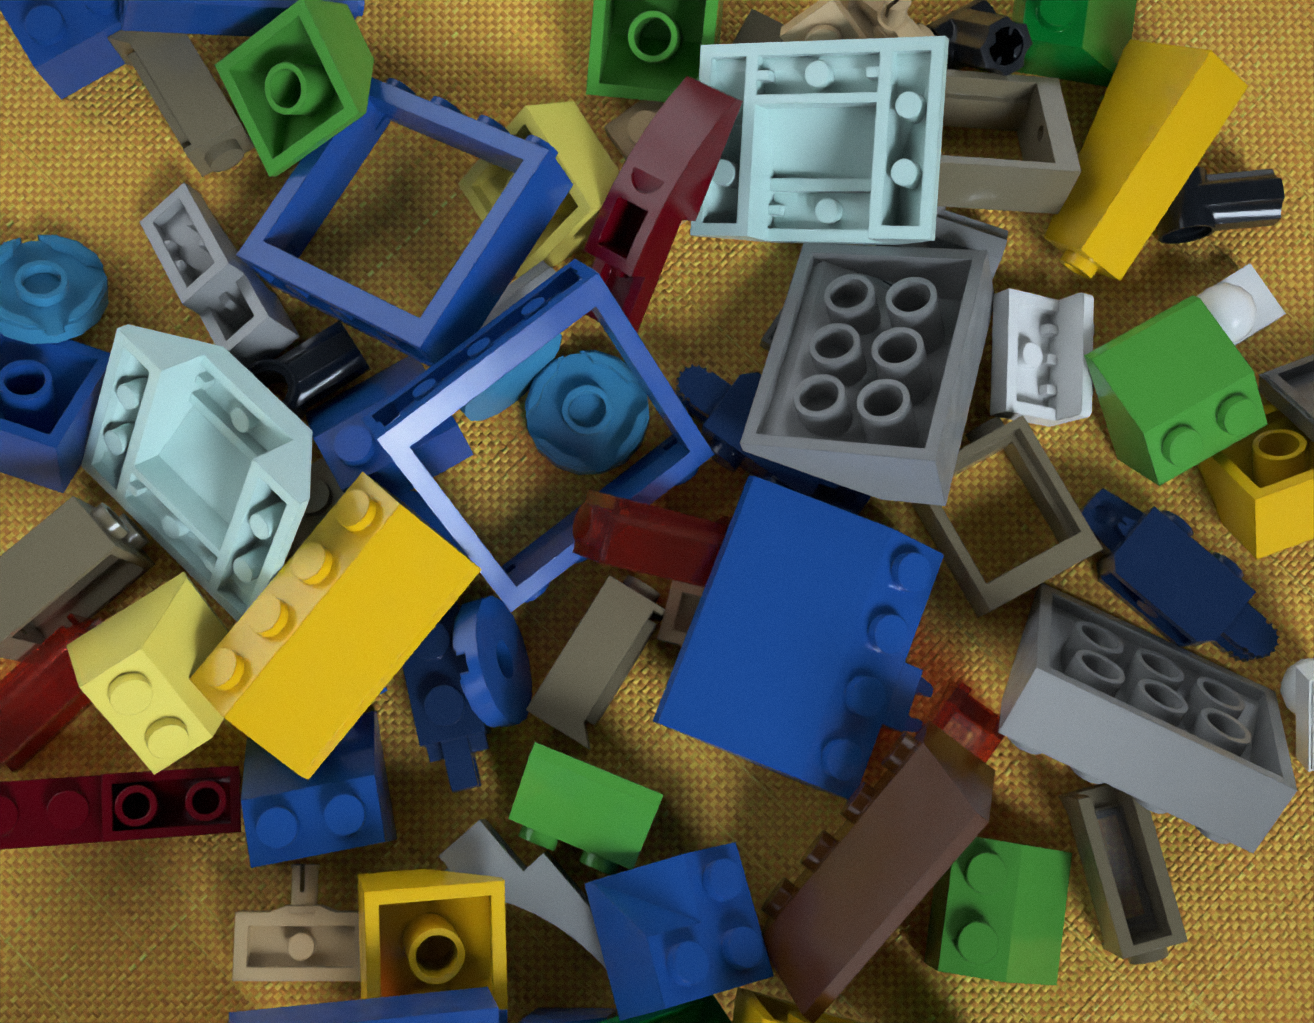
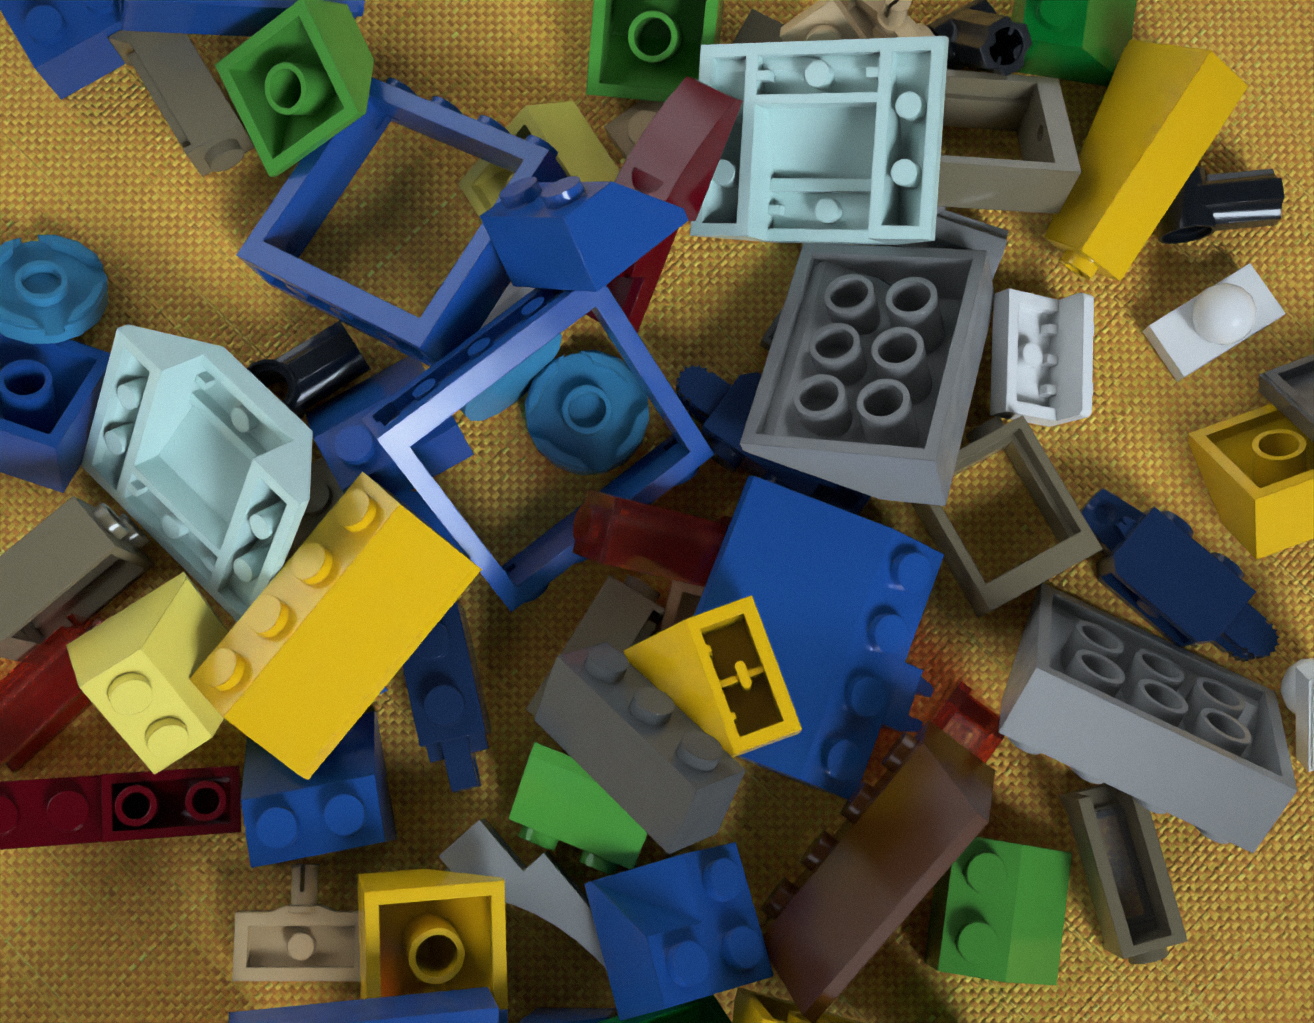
(215, 281): light grey slope -> none
(497, 662): blue tile -> none
(575, 231): none -> blue slope
(639, 746): none -> dark grey brick
(722, 676): none -> yellow slope
(1175, 391): bright green slope -> none

